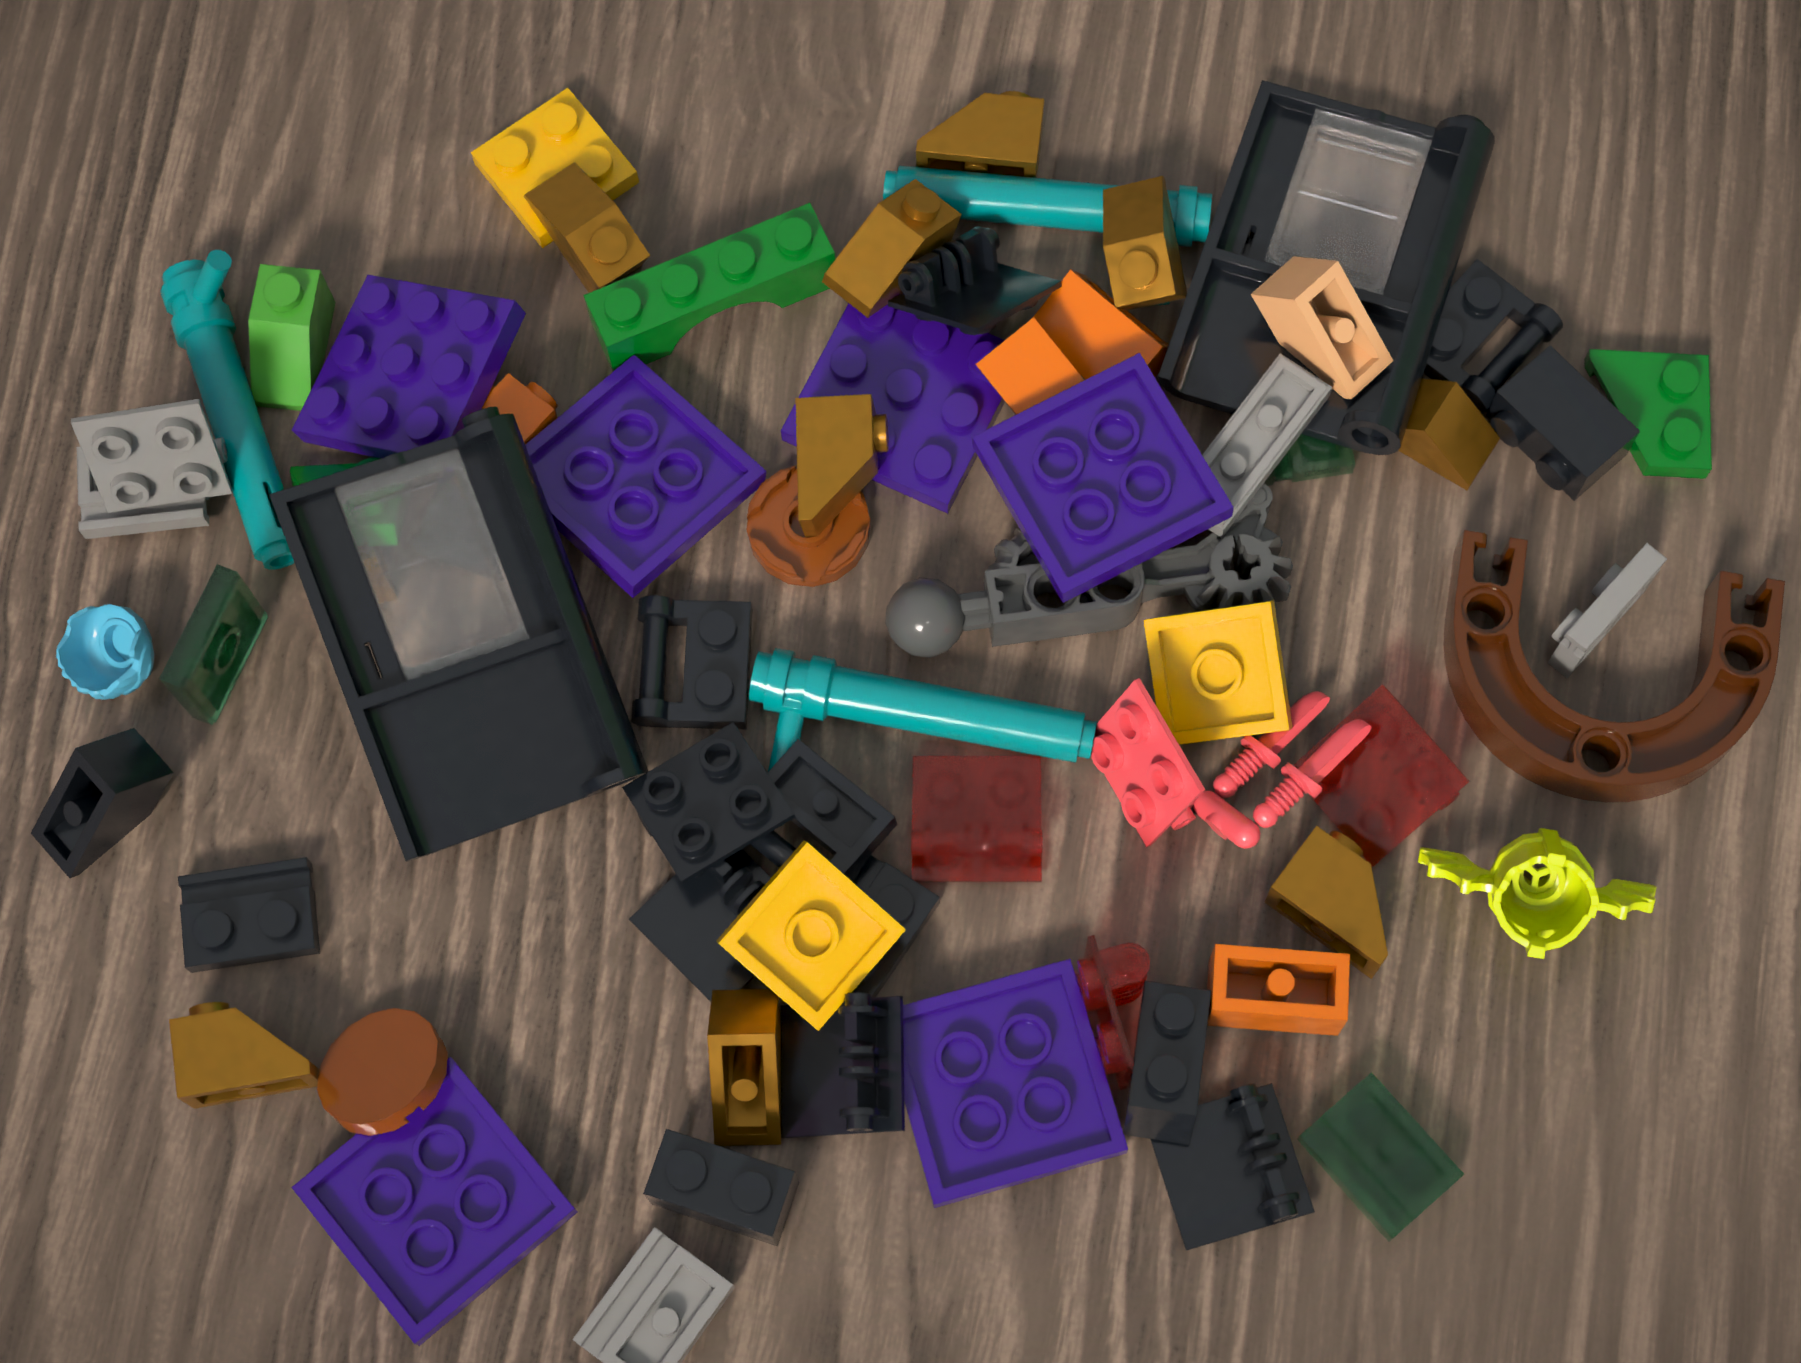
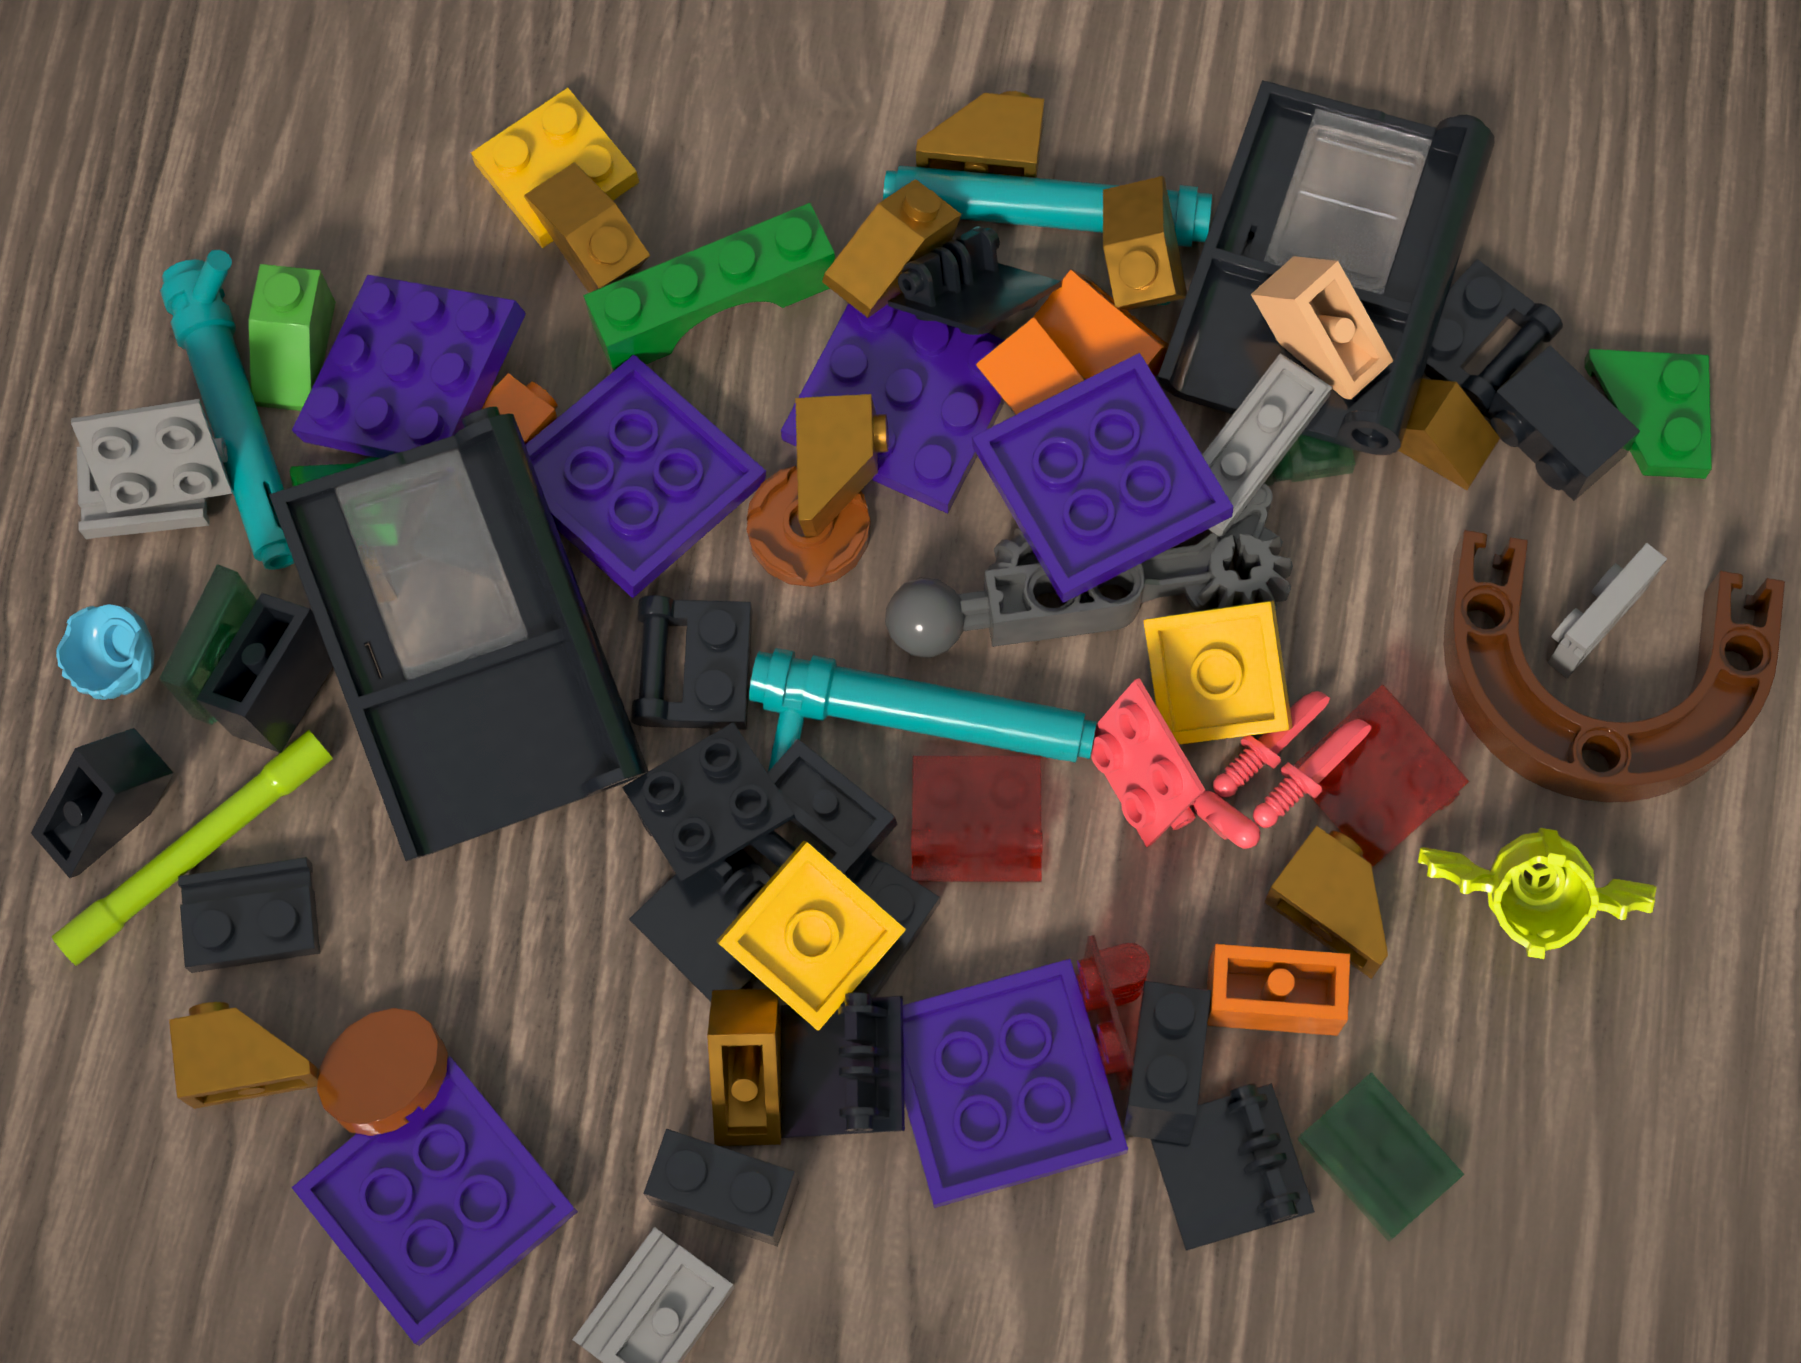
(109, 914): none -> lime piece
(268, 673): none -> black brick

